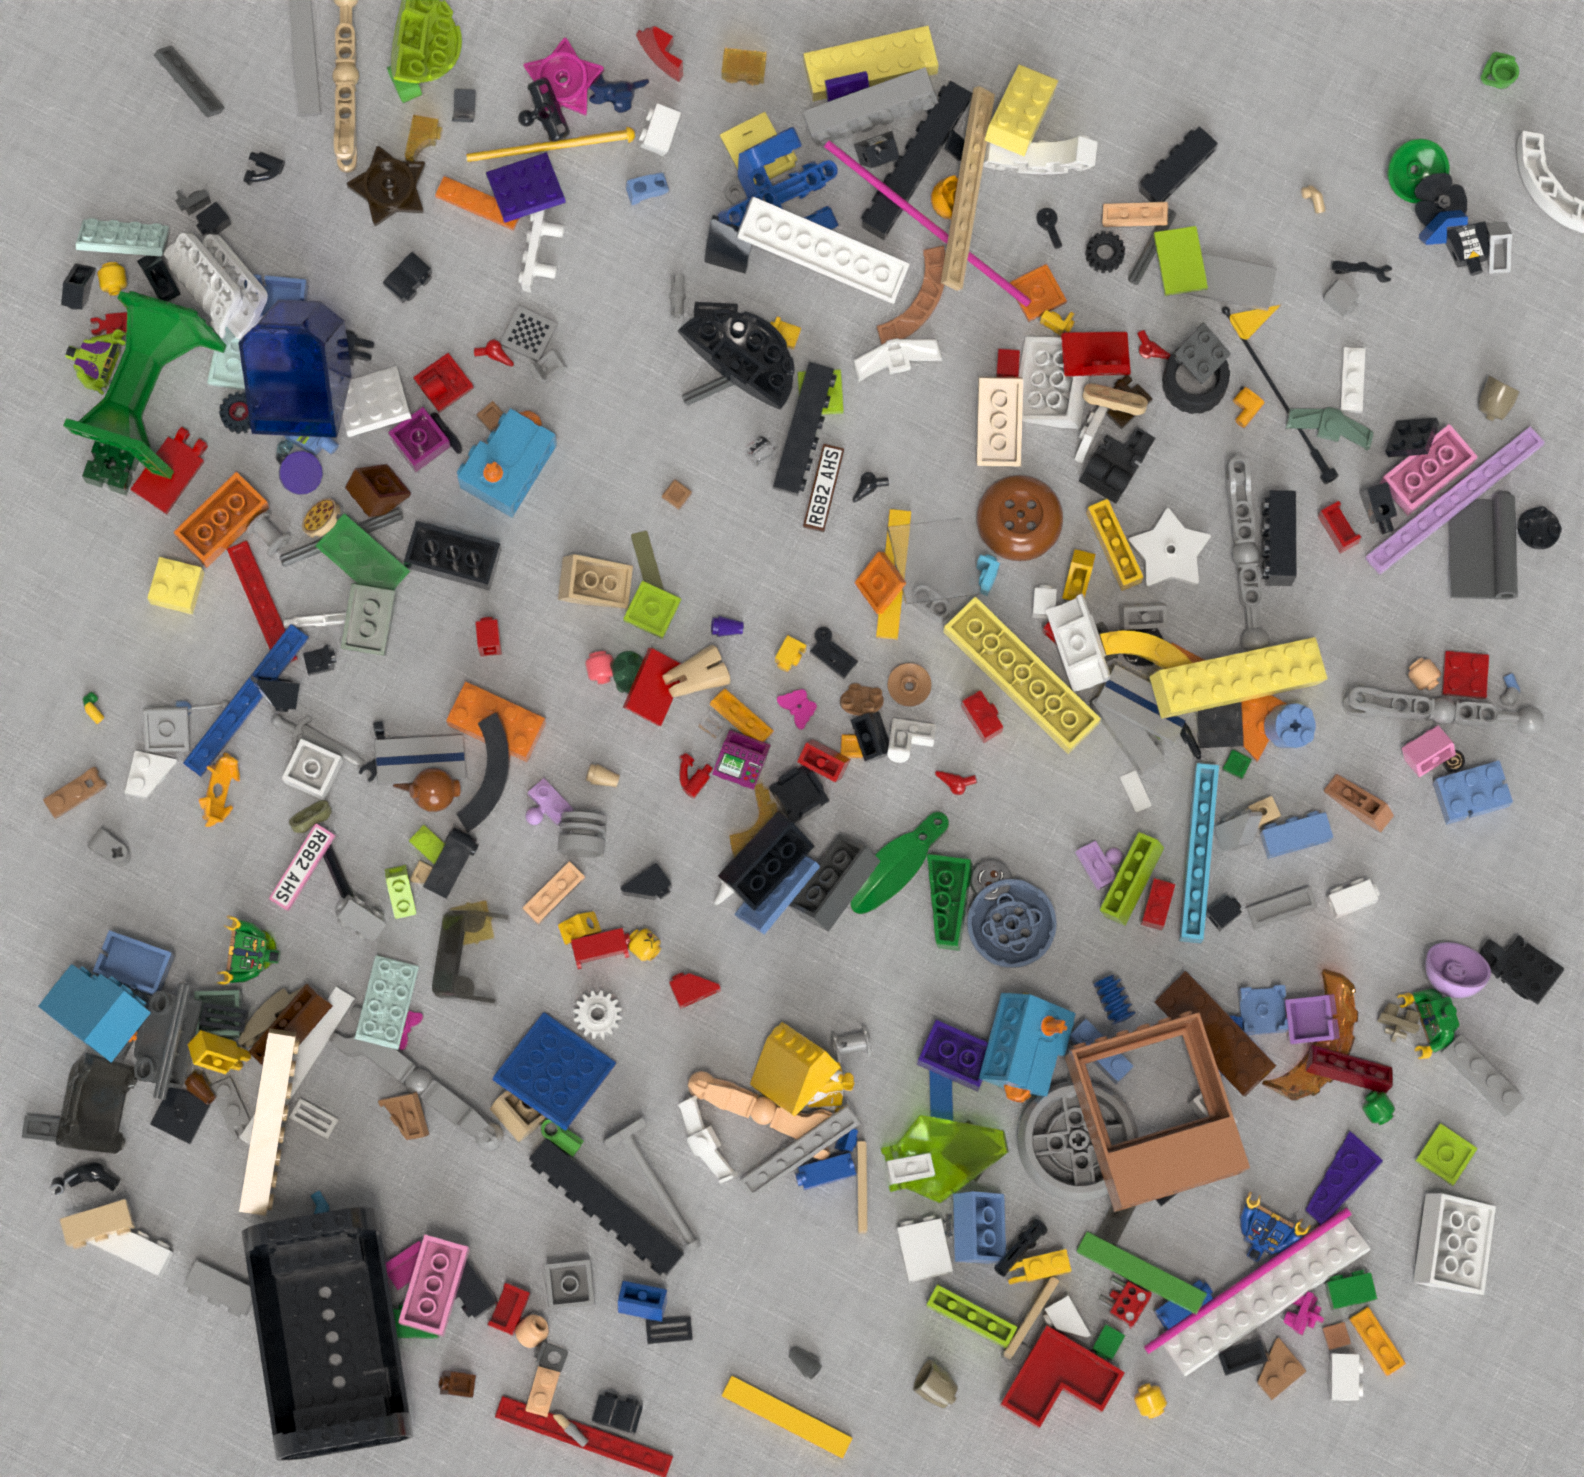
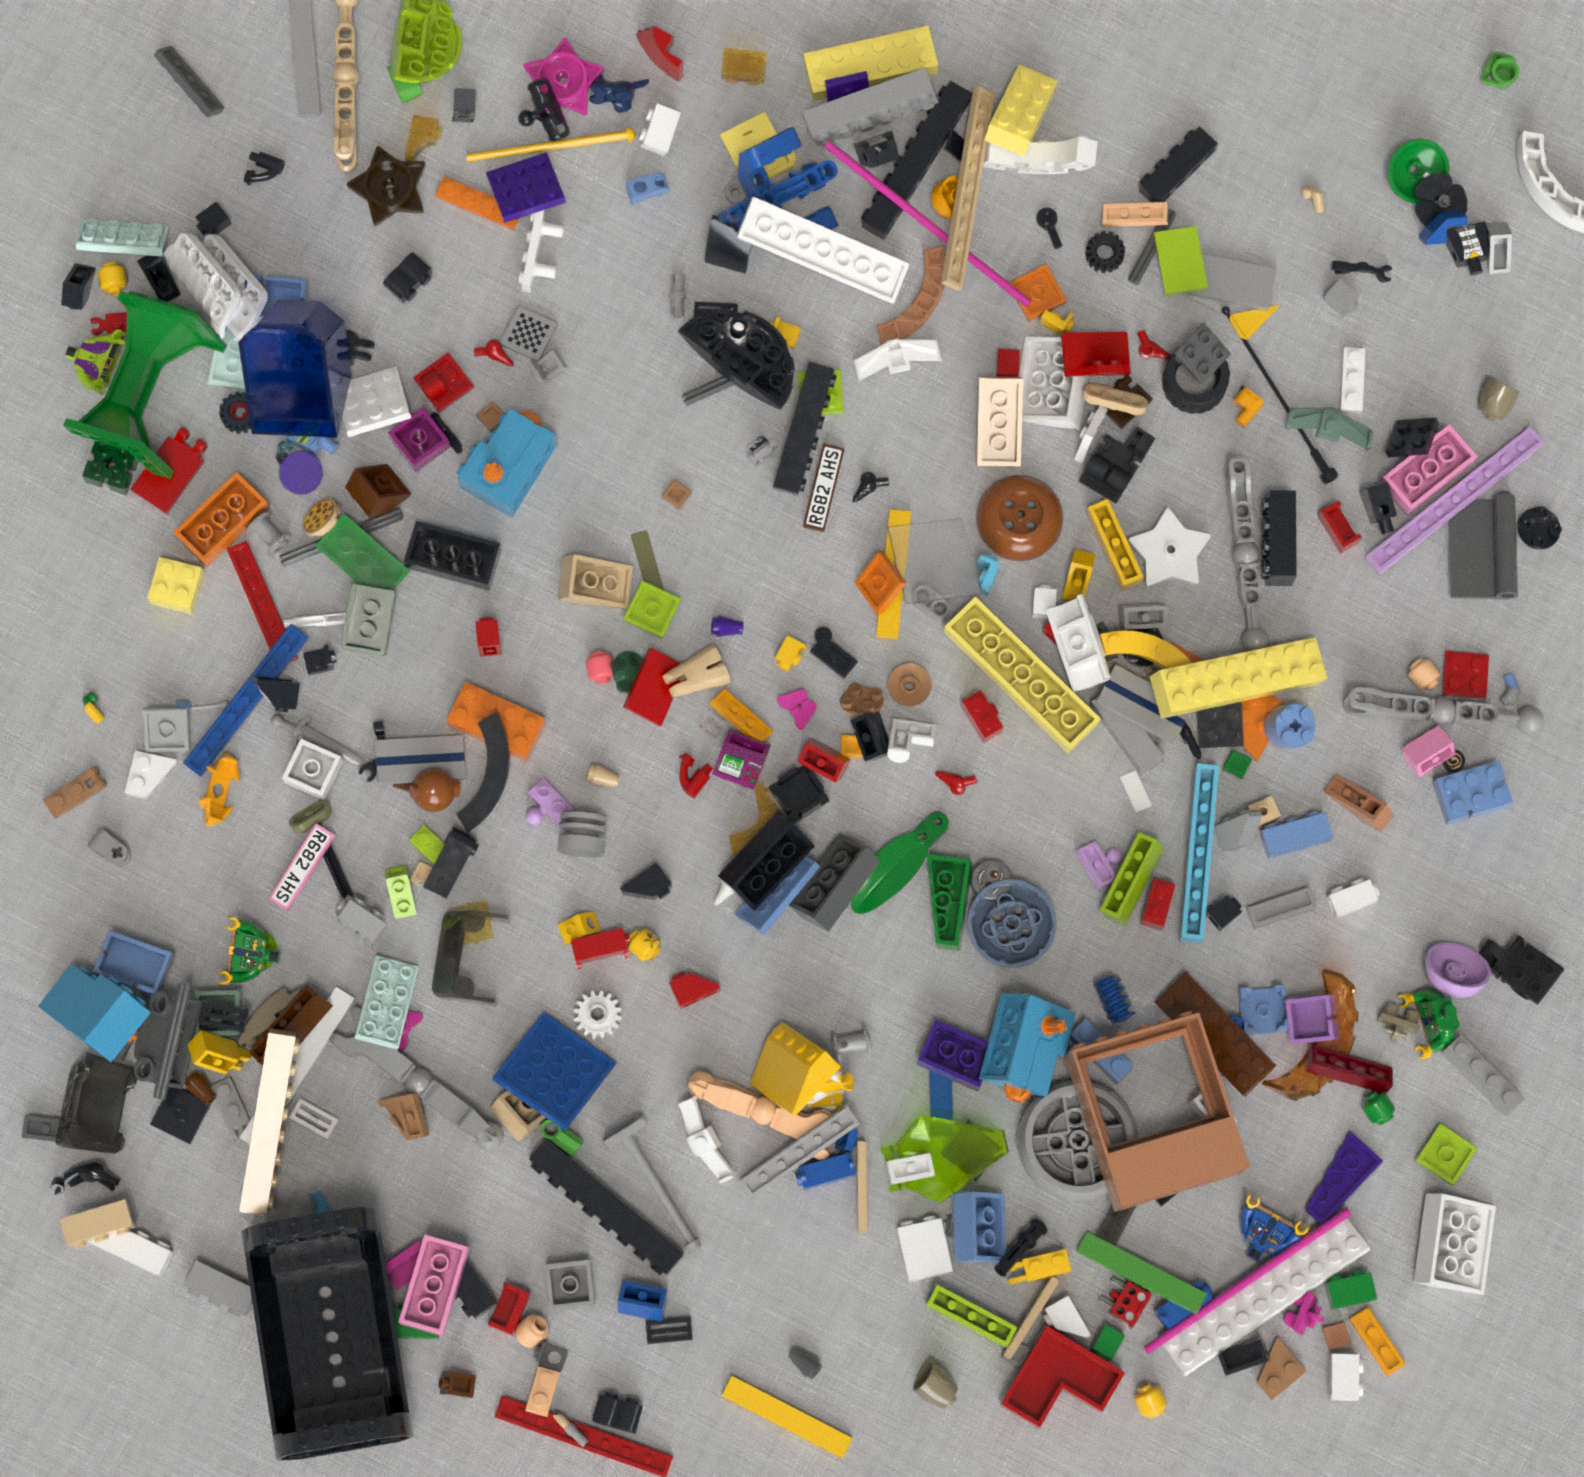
(195, 202): dark grey bracket -> none
(553, 893): light nougat plate -> none

